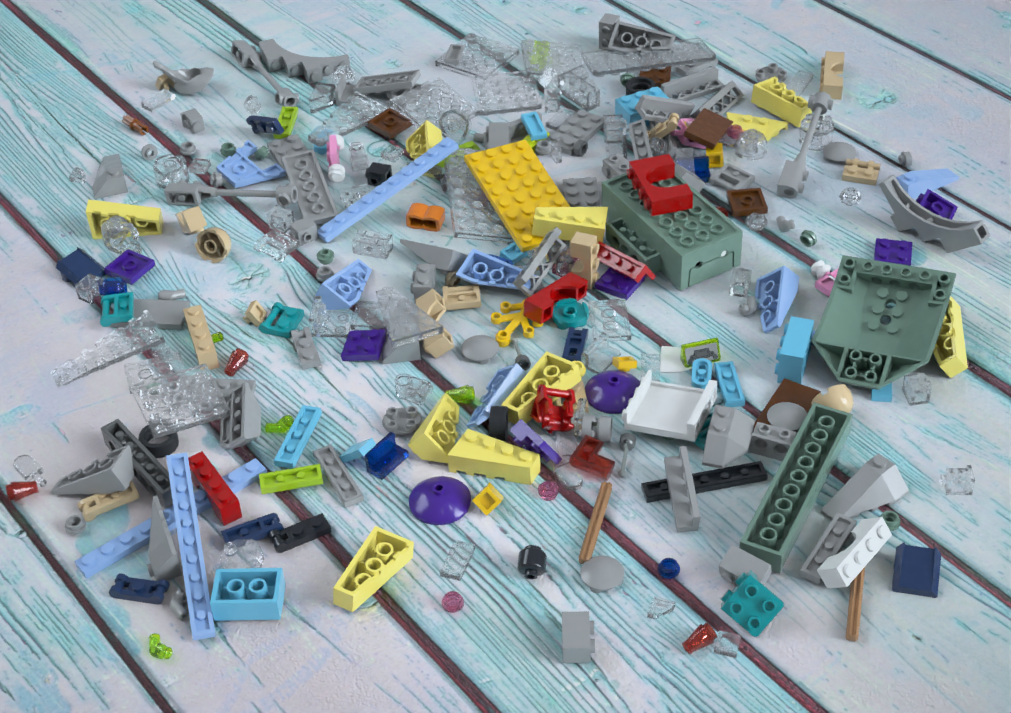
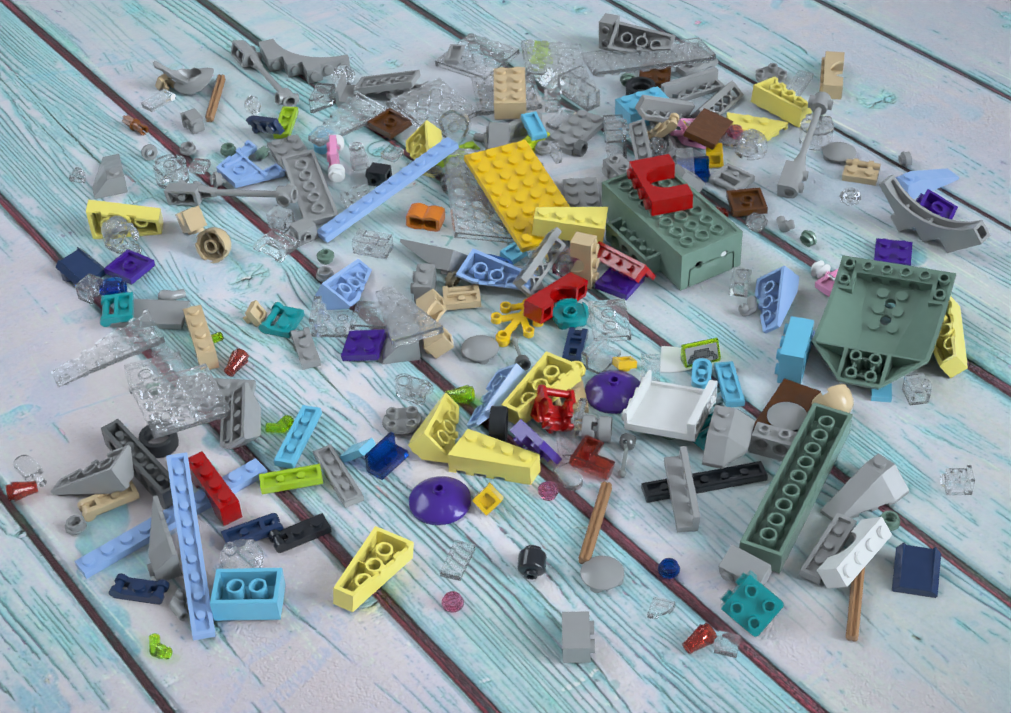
(215, 98): none -> medium nougat axle
(509, 93): none -> tan brick

